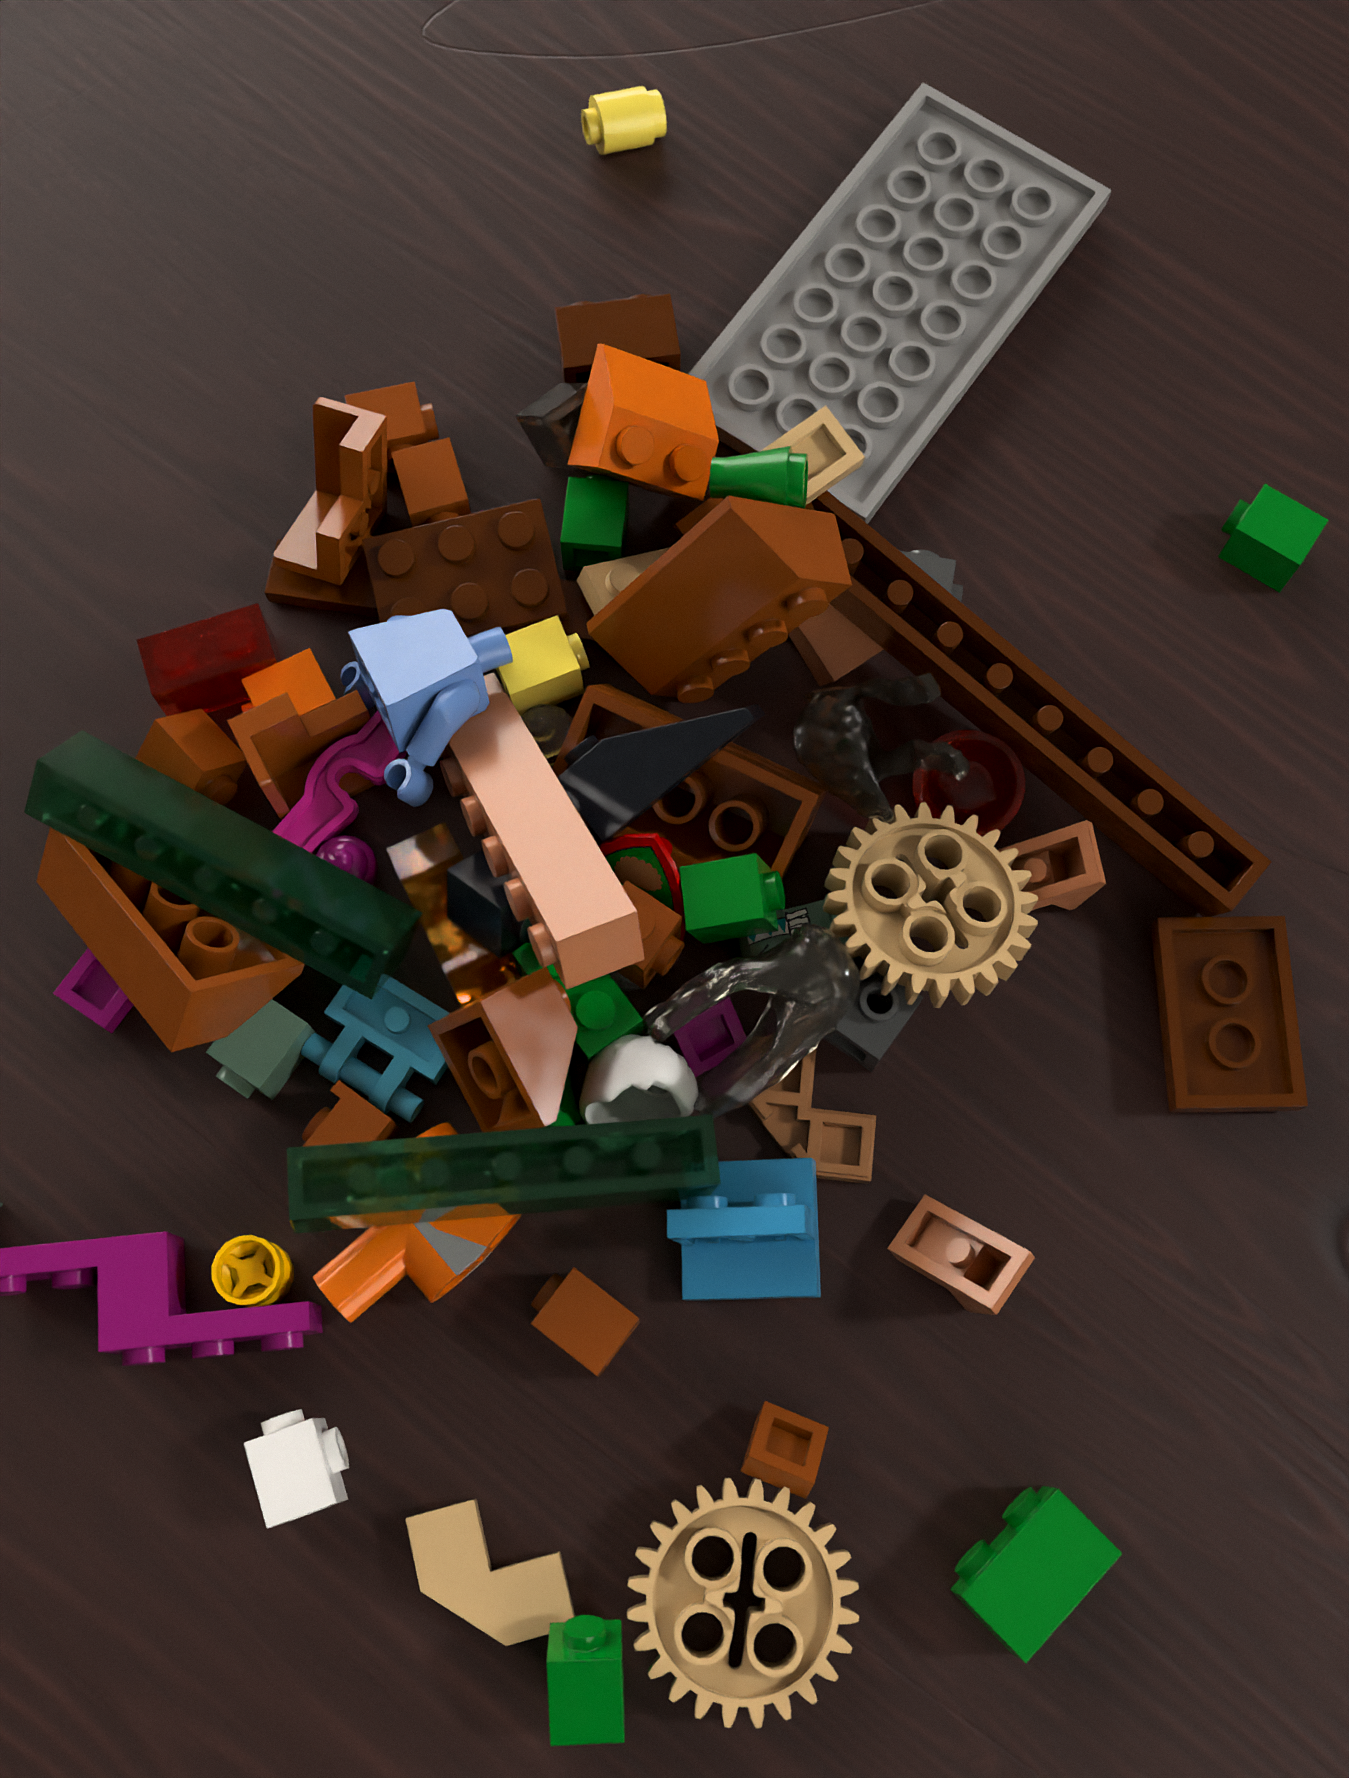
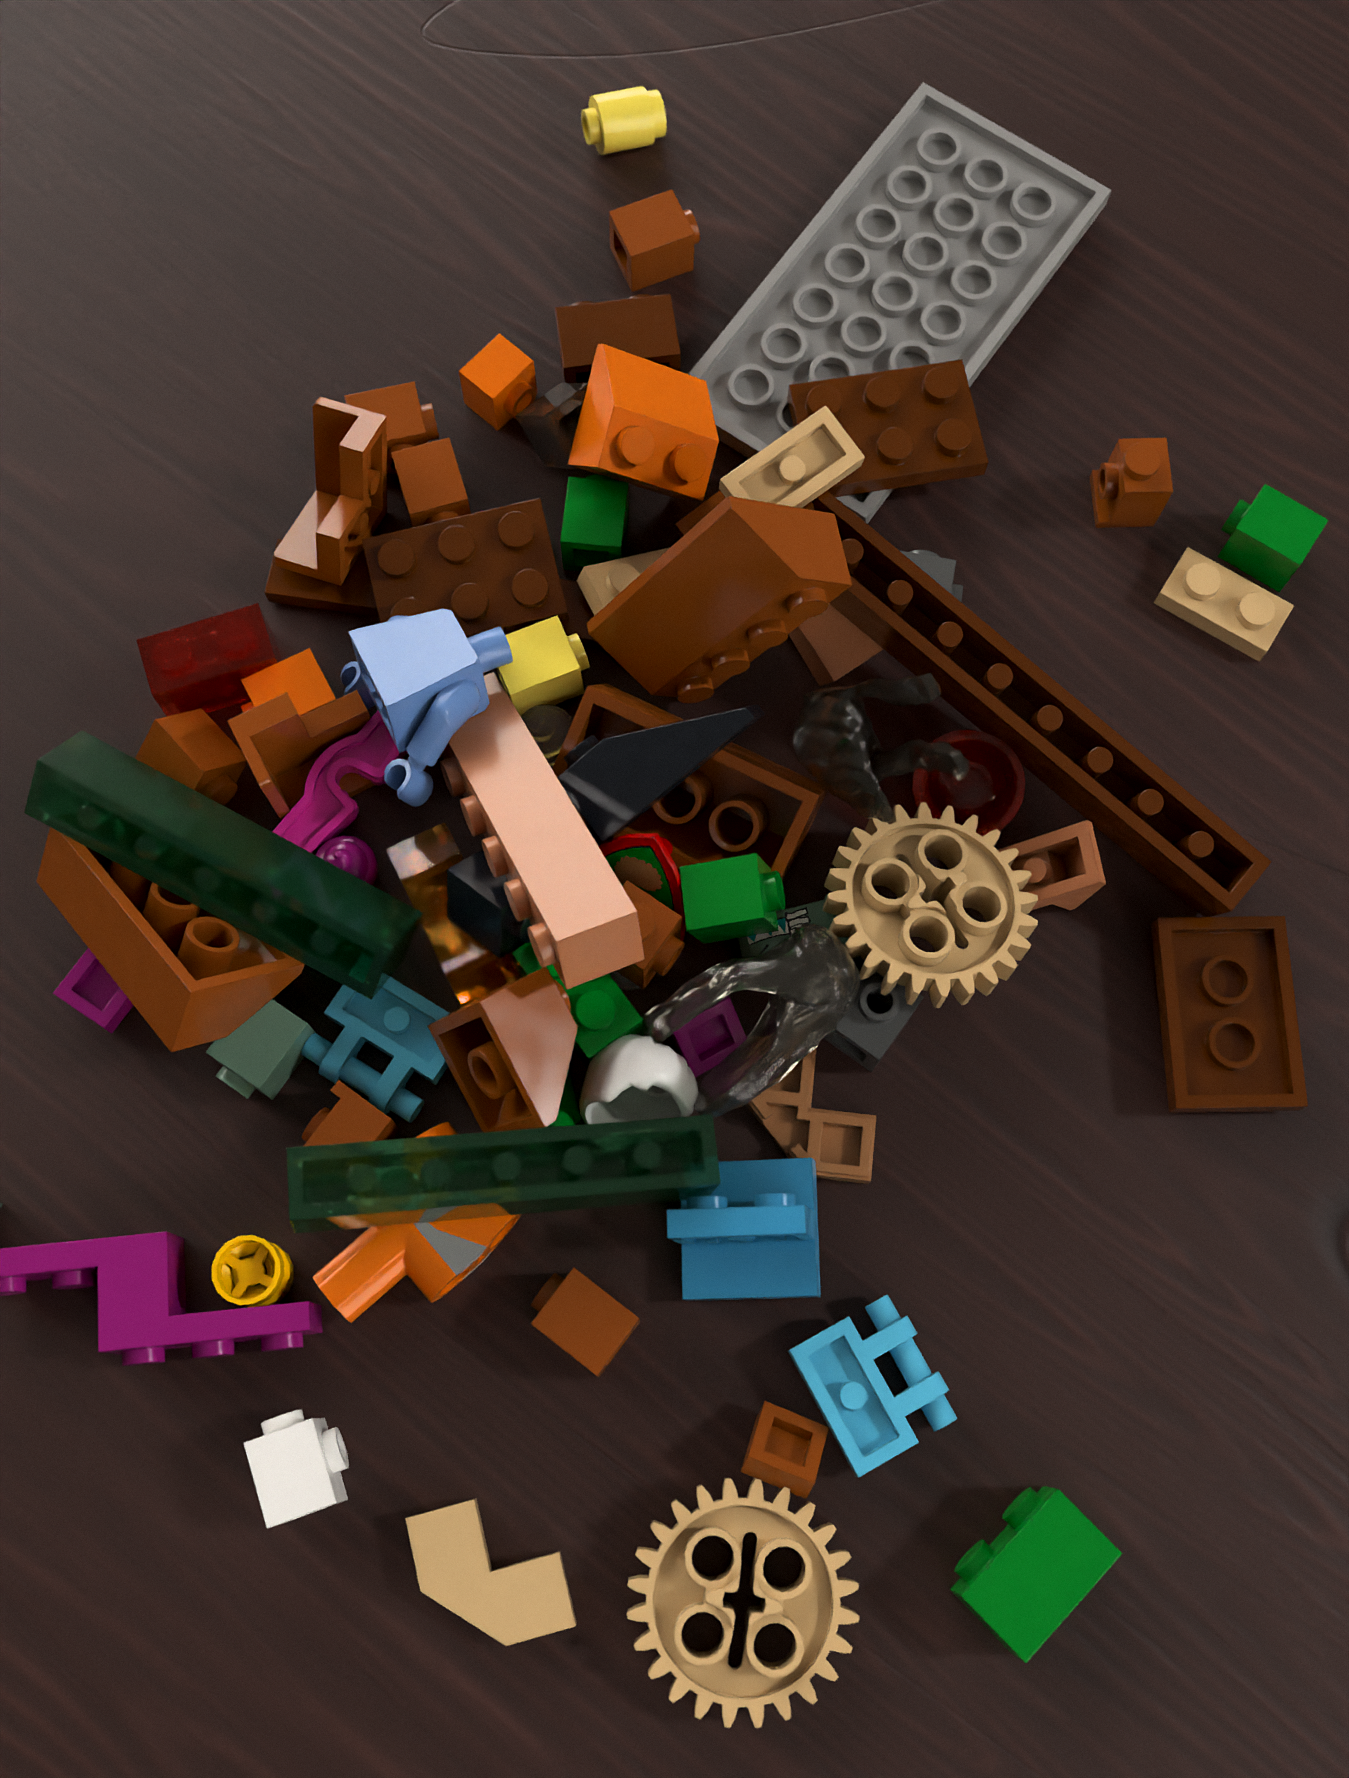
(498, 382): none -> orange plate
(586, 1681): green brick -> none
(653, 239): none -> dark orange brick
(762, 476): green cone -> none
(854, 1395): none -> medium azure plate
(906, 421): none -> reddish brown plate
(961, 1256): nougat slope -> none
(1132, 484): none -> dark orange brick
(1224, 604): none -> tan plate

